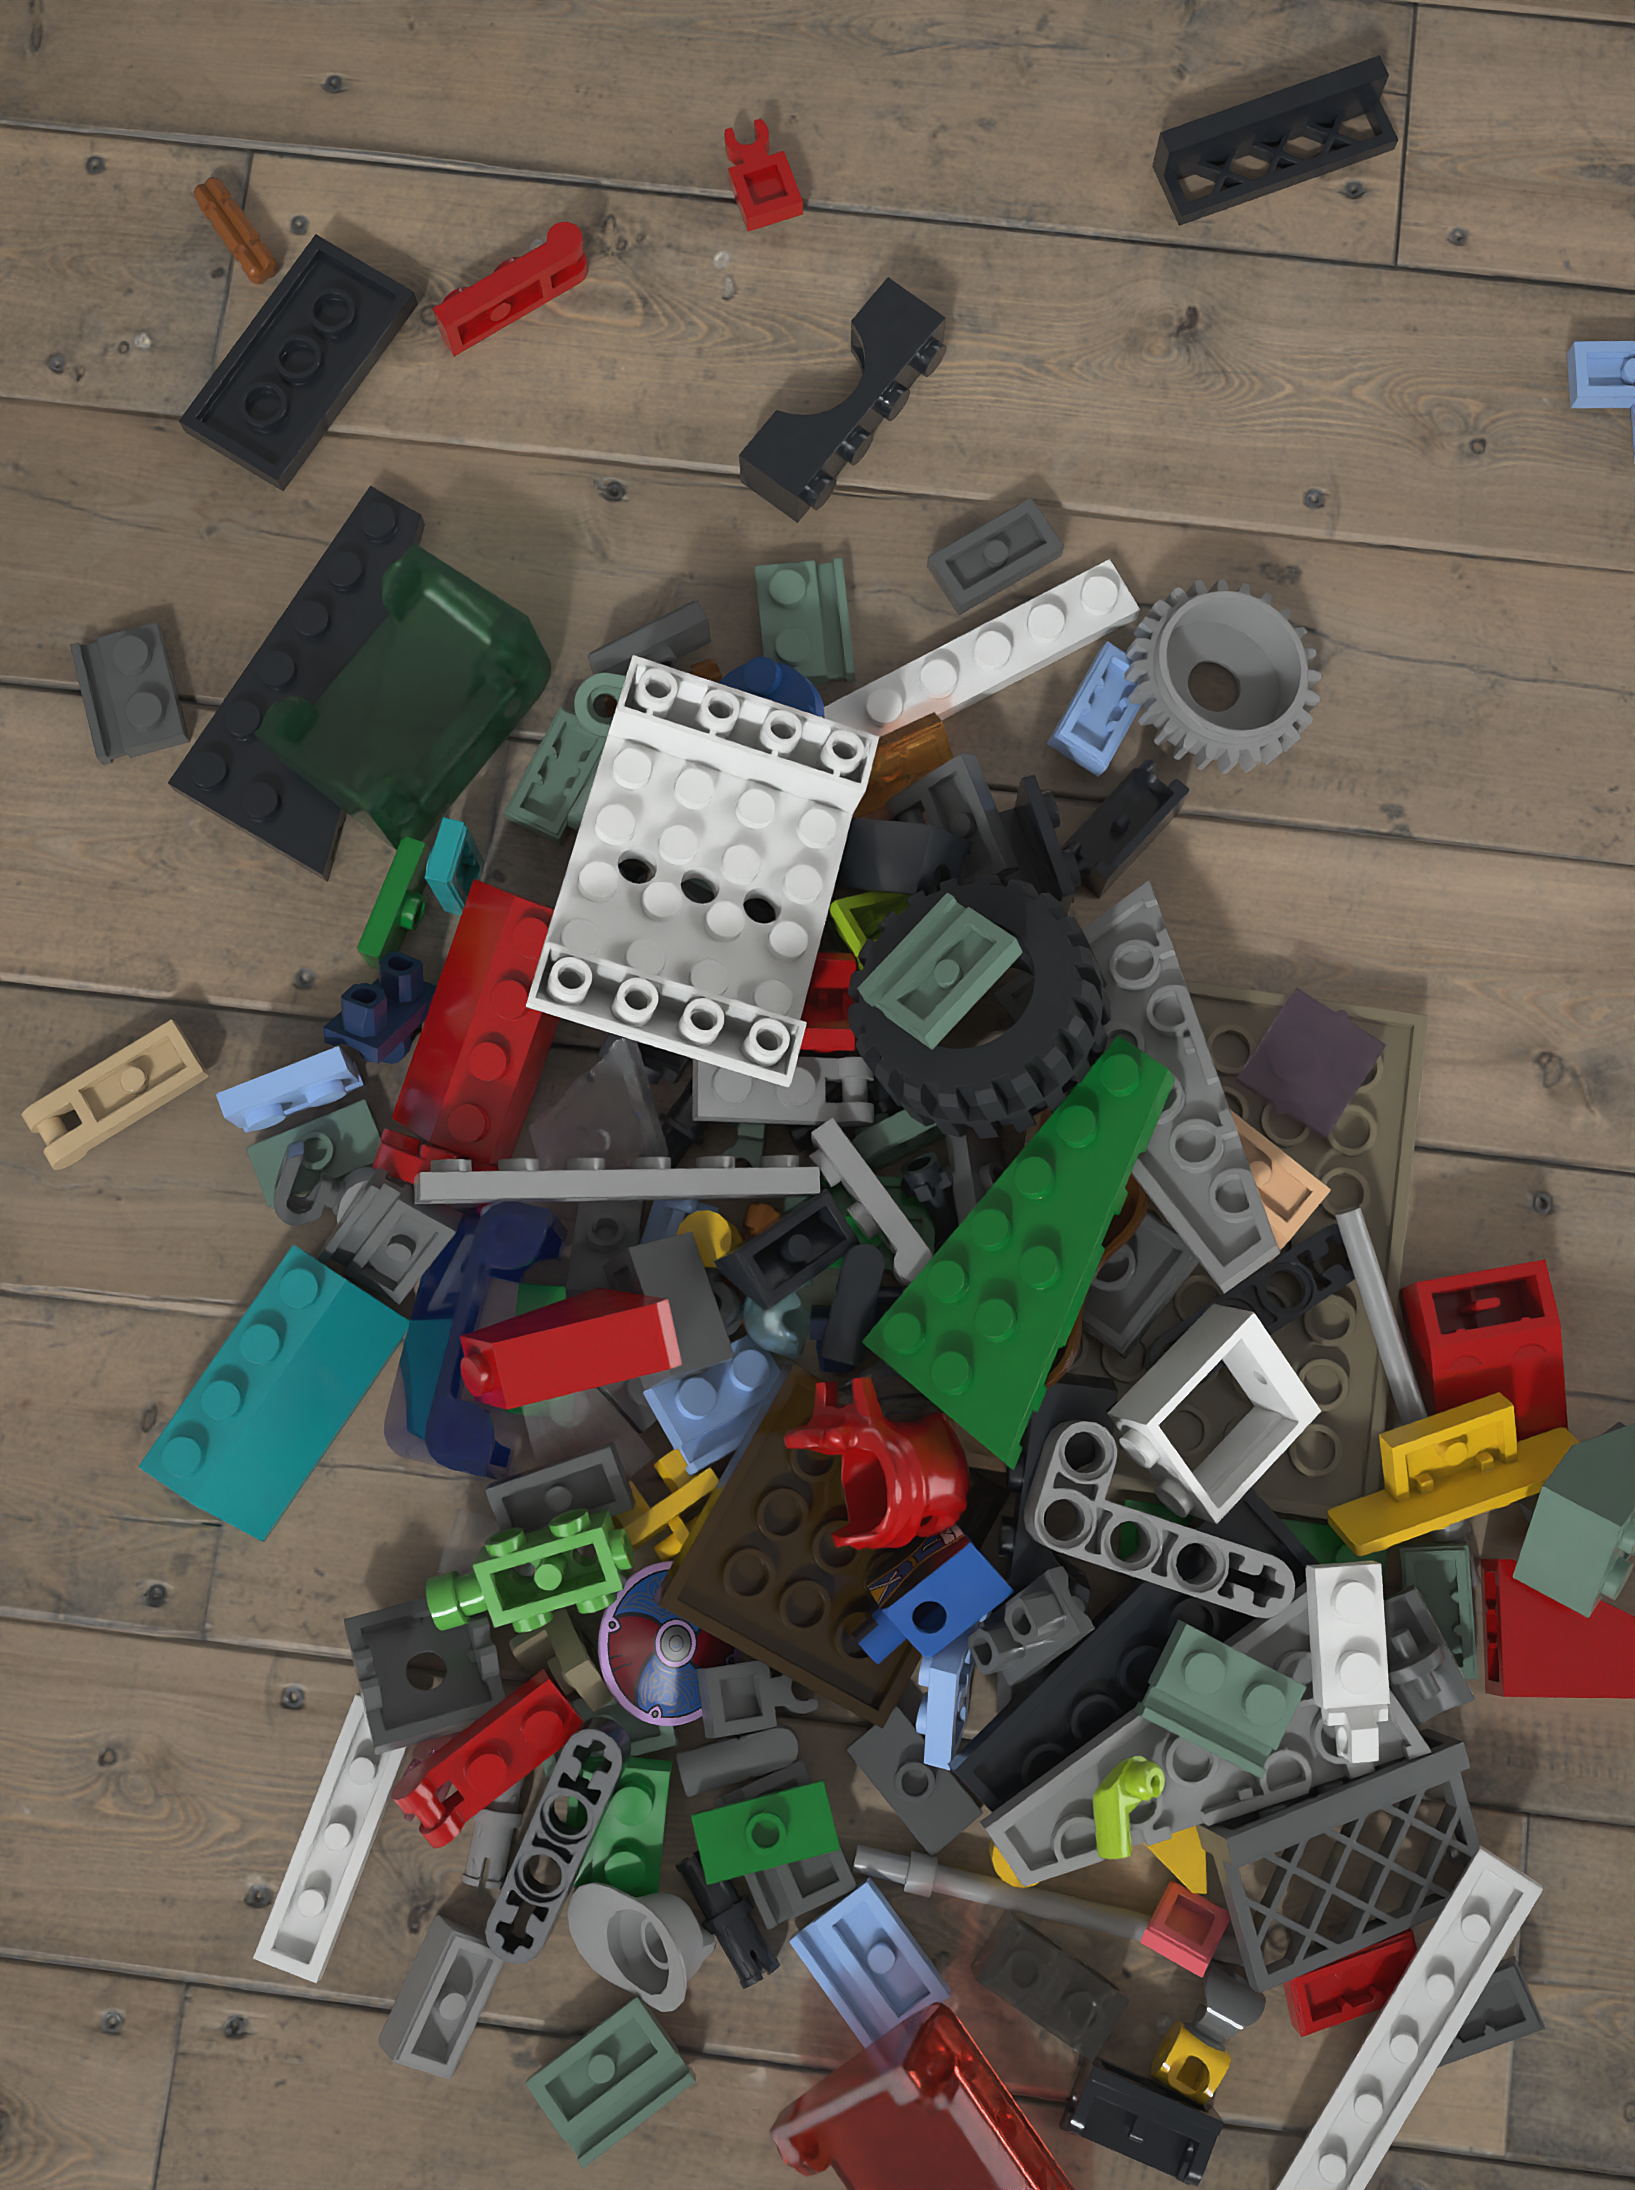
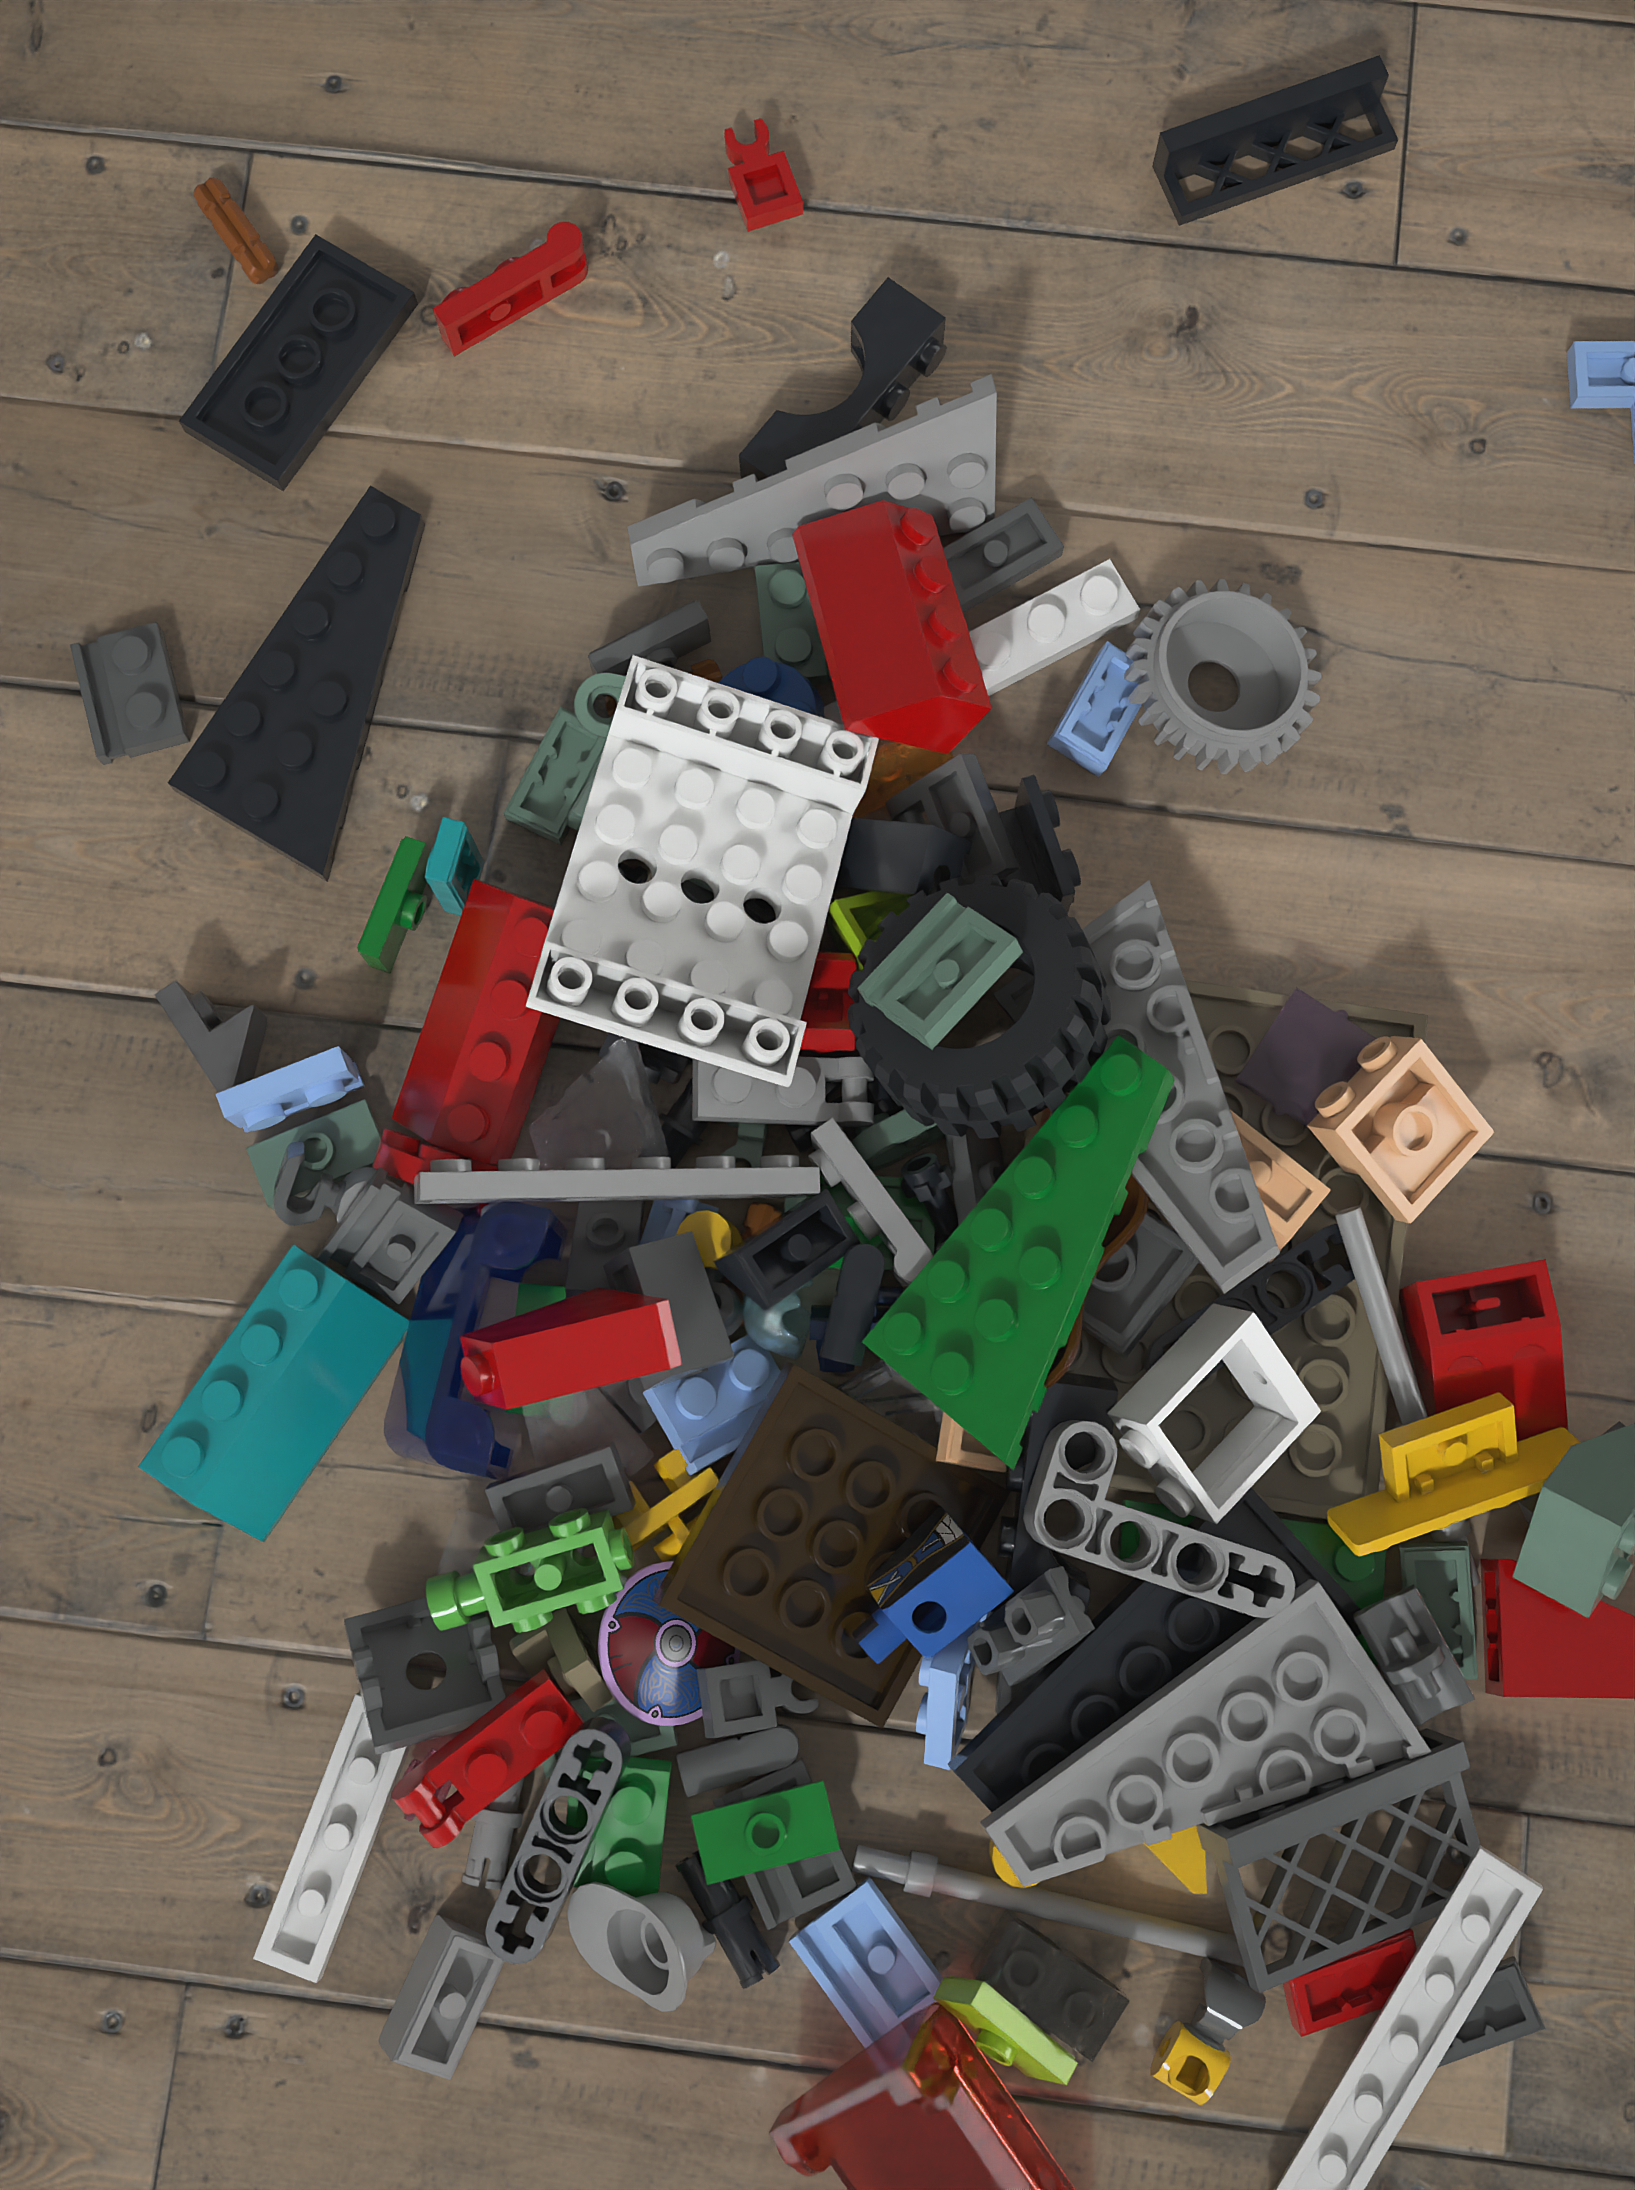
(115, 1093): tan plate -> none
(224, 1052): none -> flat silver slope
(384, 1013): dark blue hips -> none
(415, 702): clear green windscreen -> none
(610, 2080): sand green plate -> none
(892, 626): none -> red slope
(893, 1474): red piece -> none
(921, 1795): dark grey plate -> none
(928, 462): none -> light grey wing
(1004, 2030): none -> lime plate
(1116, 1797): lime arm -> none
(1124, 826): black hinge -> none
(1141, 2120): black hinge -> none
(1186, 1928): coral tile -> none
(1220, 1699): sand green plate -> none
(1349, 1653): white hinge -> none
(1400, 1124): none -> light nougat plate

